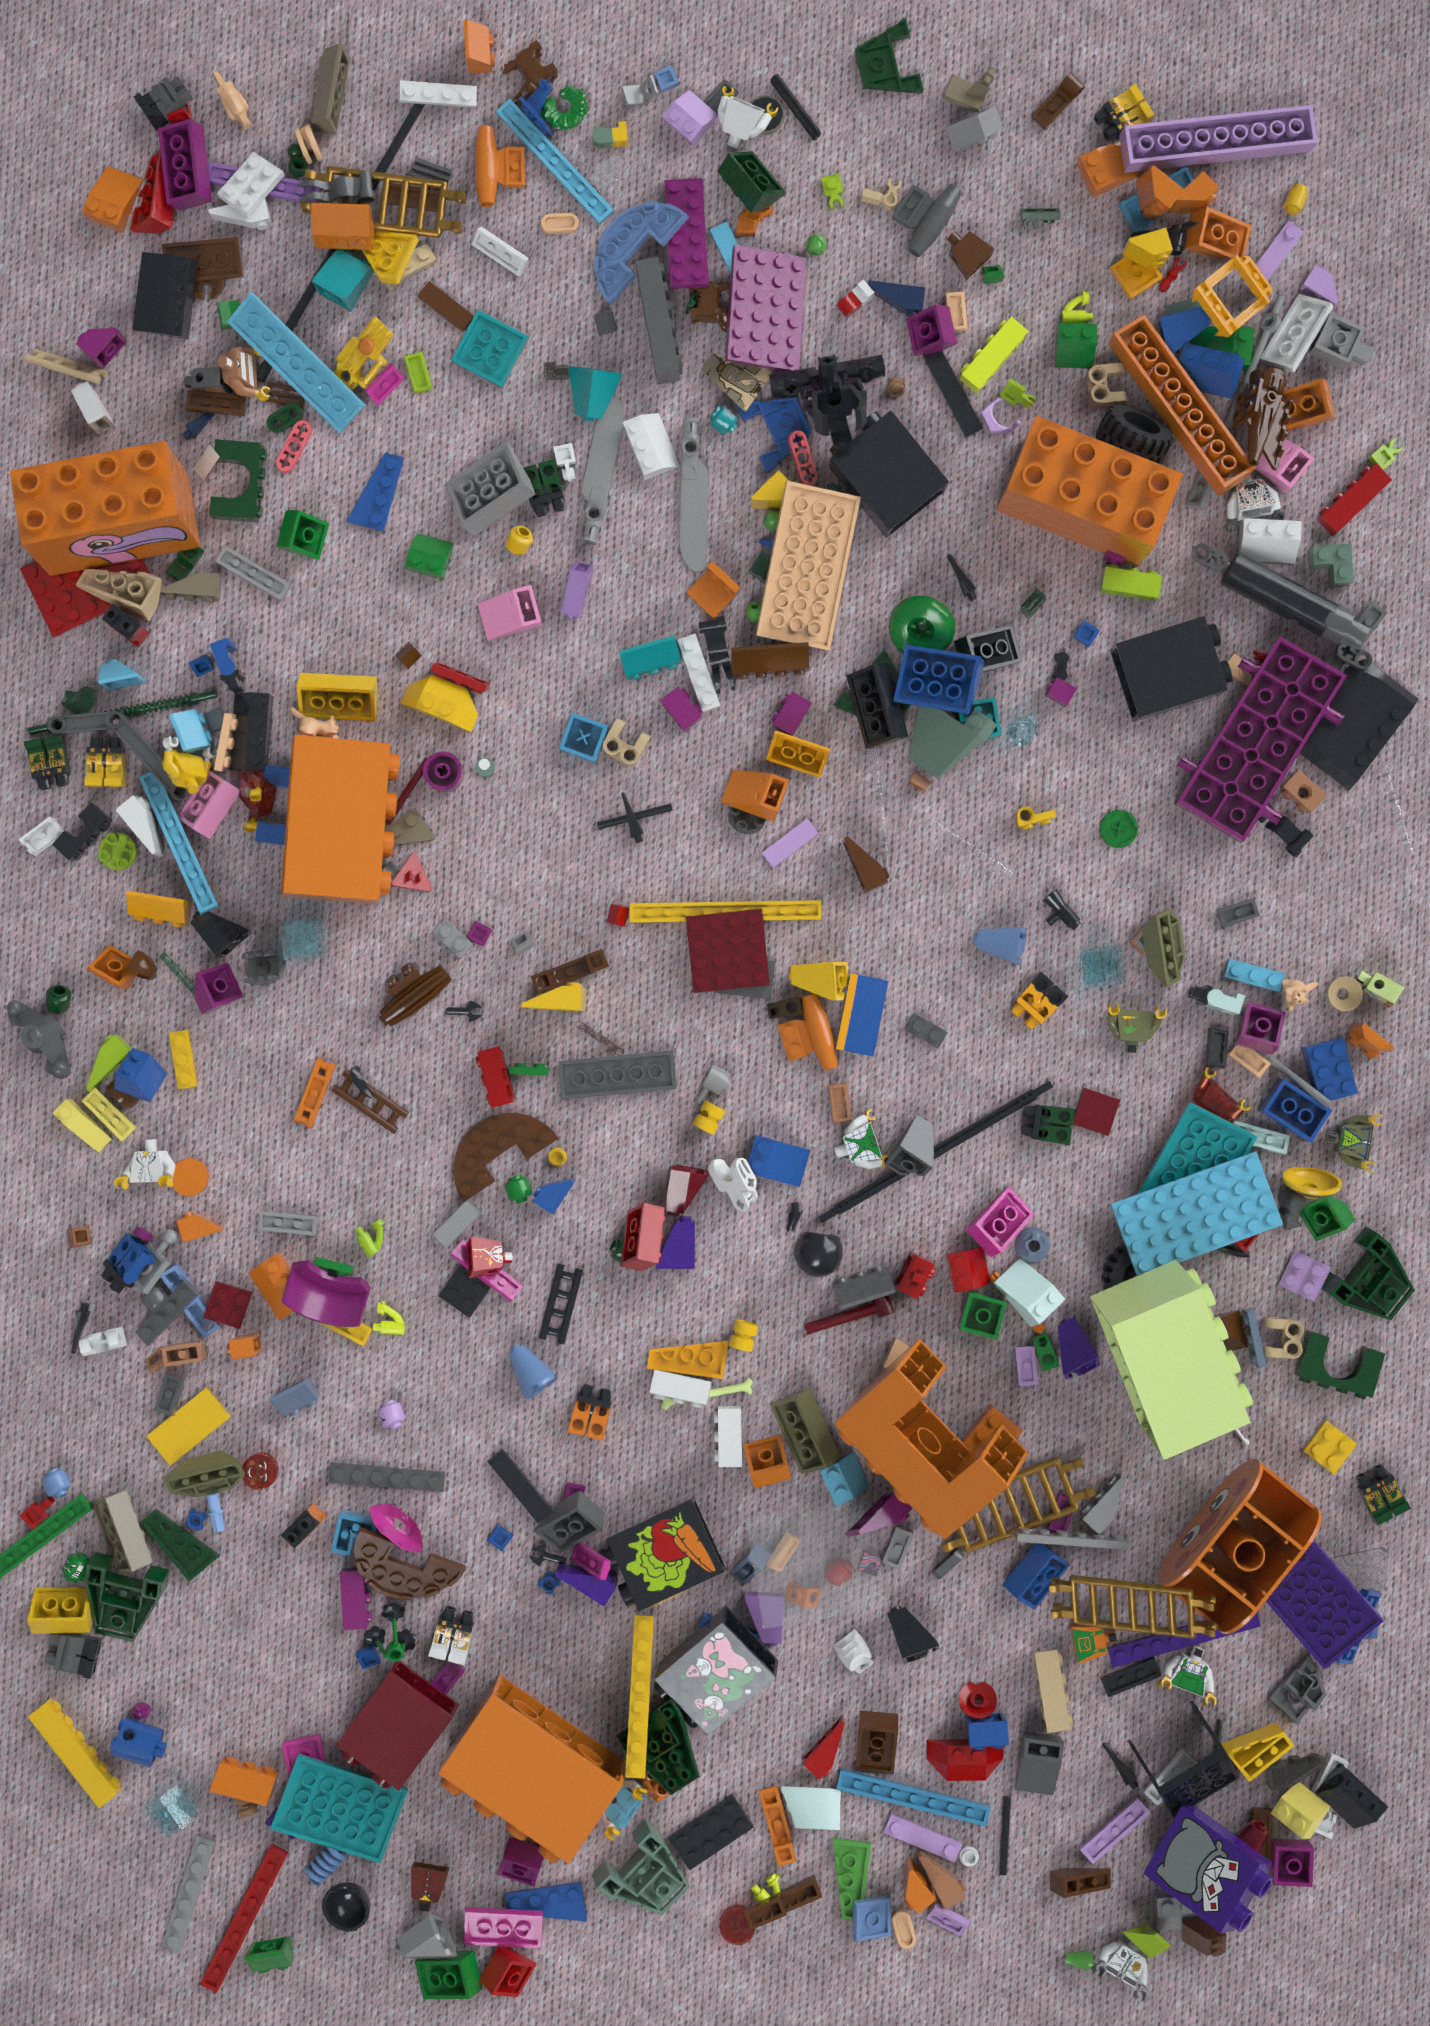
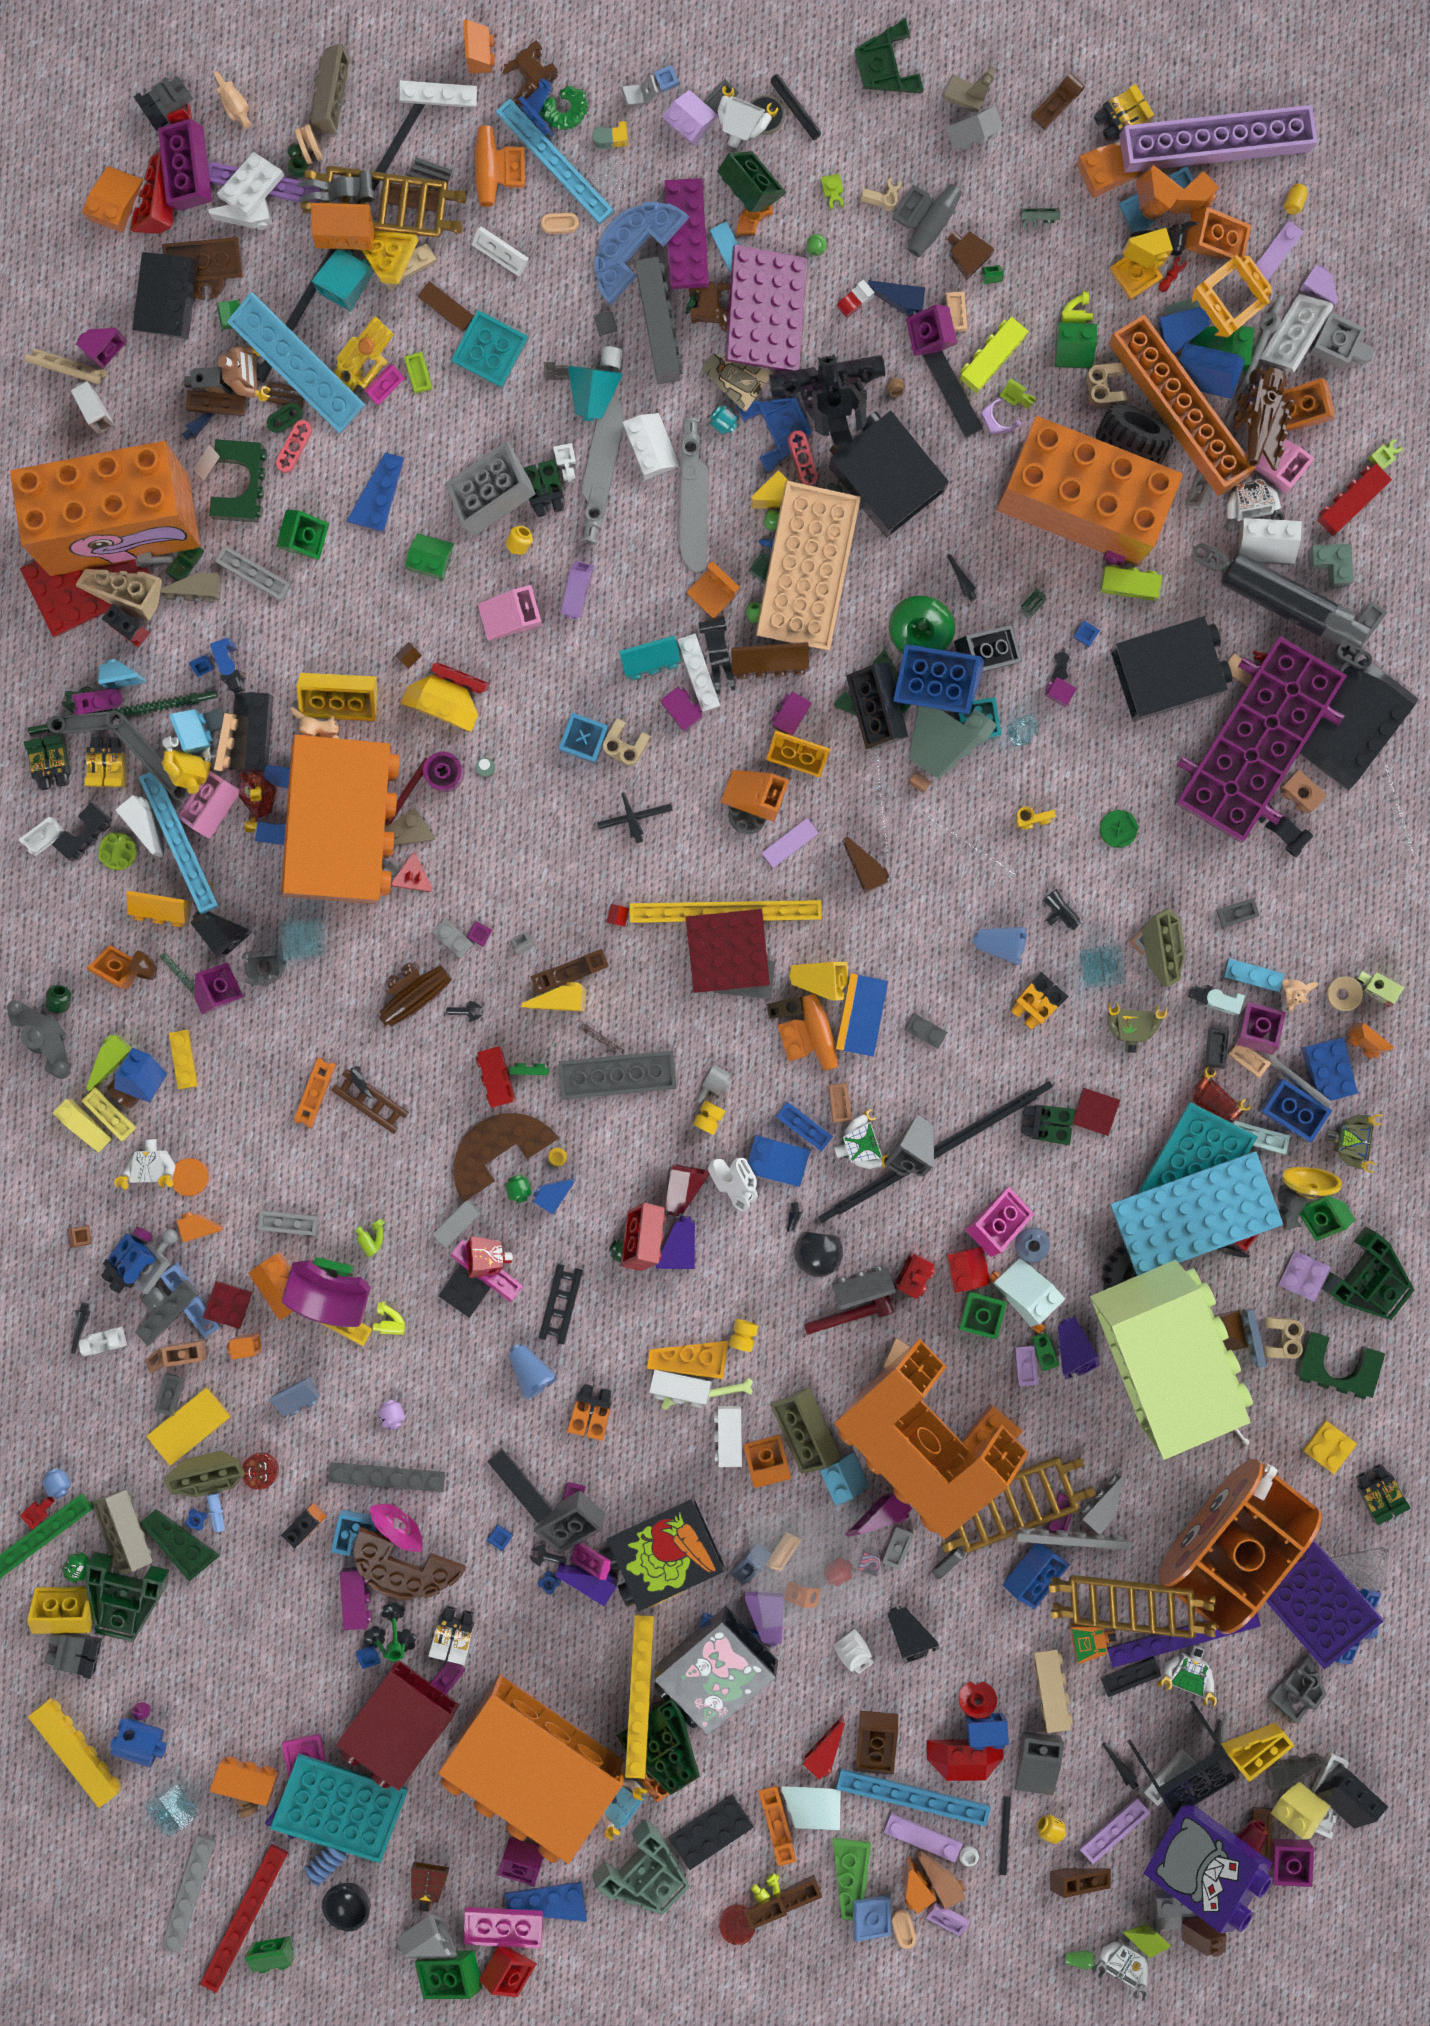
(96, 700): none -> magenta plate
(145, 559): none -> light grey bar
(611, 356): none -> white piece
(804, 1126): none -> blue plate
(1051, 1829): none -> yellow head
(1265, 1482): none -> white bar

